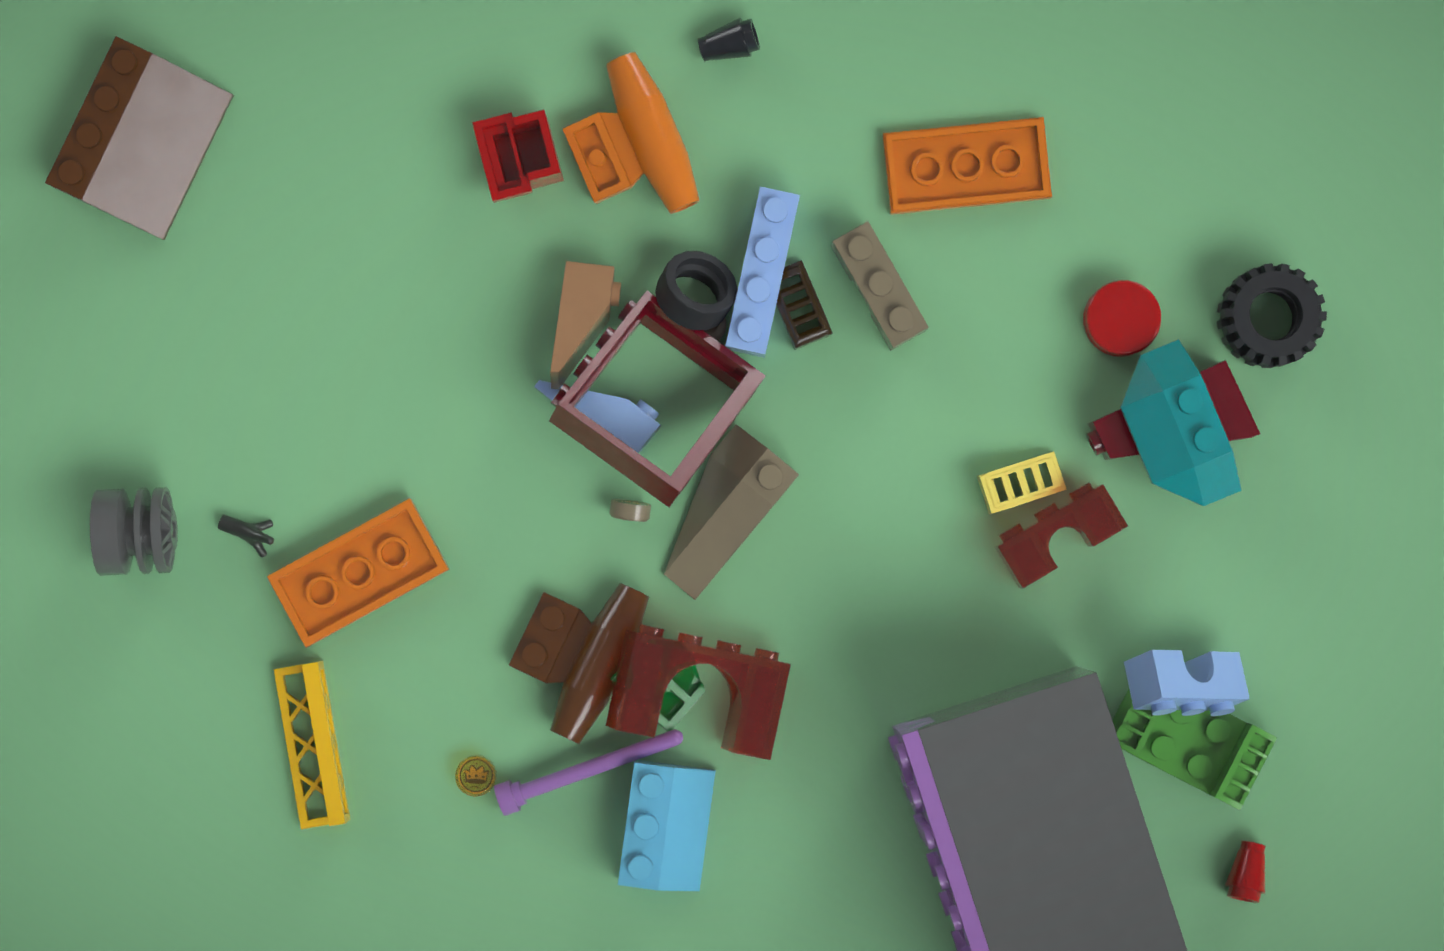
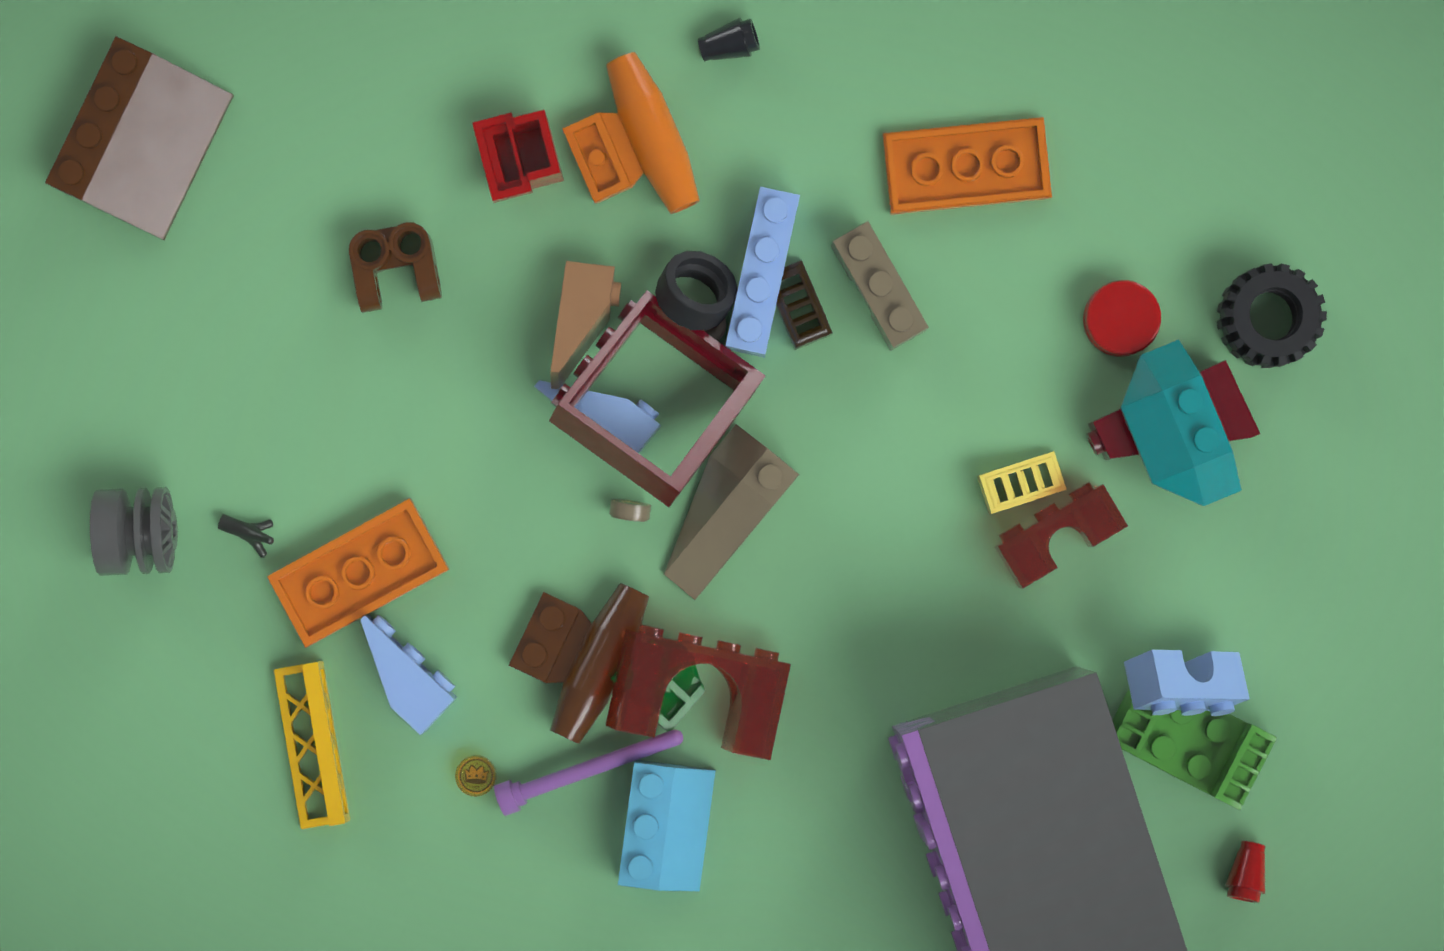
(392, 257): none -> reddish brown piece
(408, 684): none -> light blue slope

